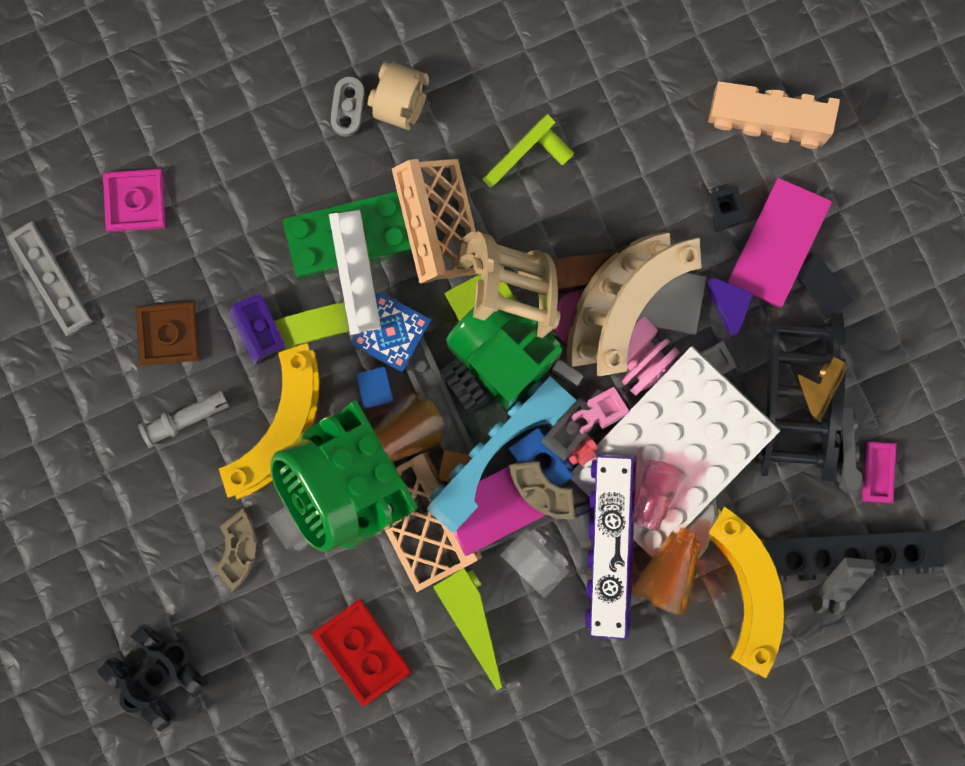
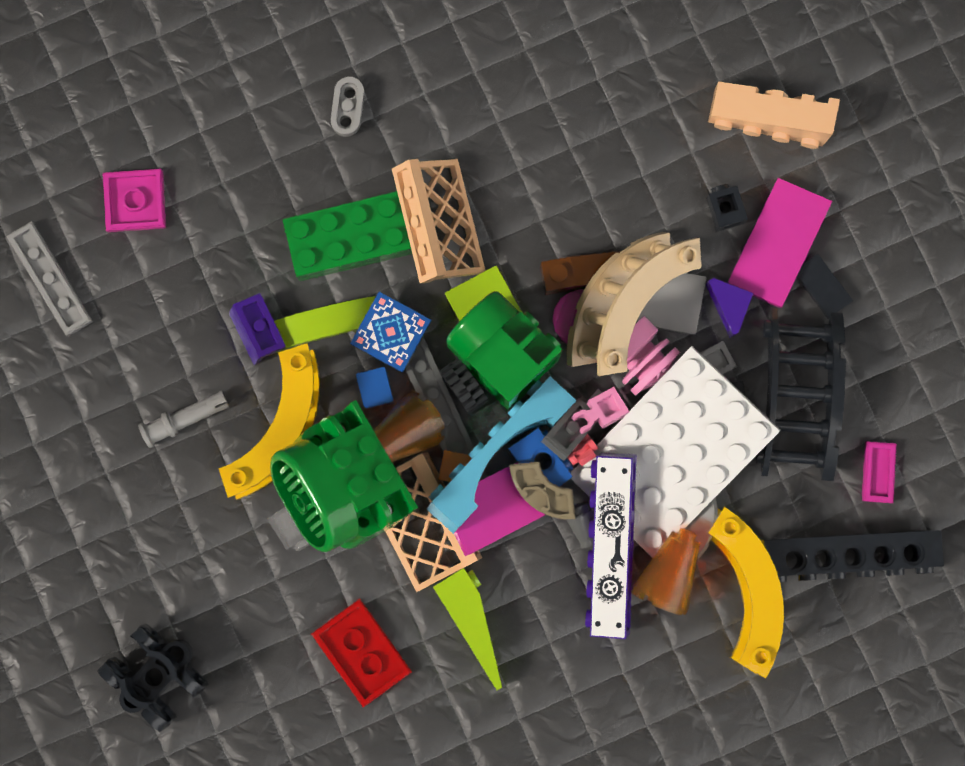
(167, 334): reddish brown tile -> none
(239, 549): dark tan tile -> none
(355, 271): white fence -> none
(398, 95): tan brick -> none
(535, 274): tan fence -> none
(535, 562): clear brick -> none
(545, 136): lime piece -> none
(567, 373): light grey tile -> none
(656, 493): clear pink plant -> none
(819, 395): pearl gold slope -> none
(842, 585): dark grey hinge -> none
(847, 474): dark grey hinge -> none

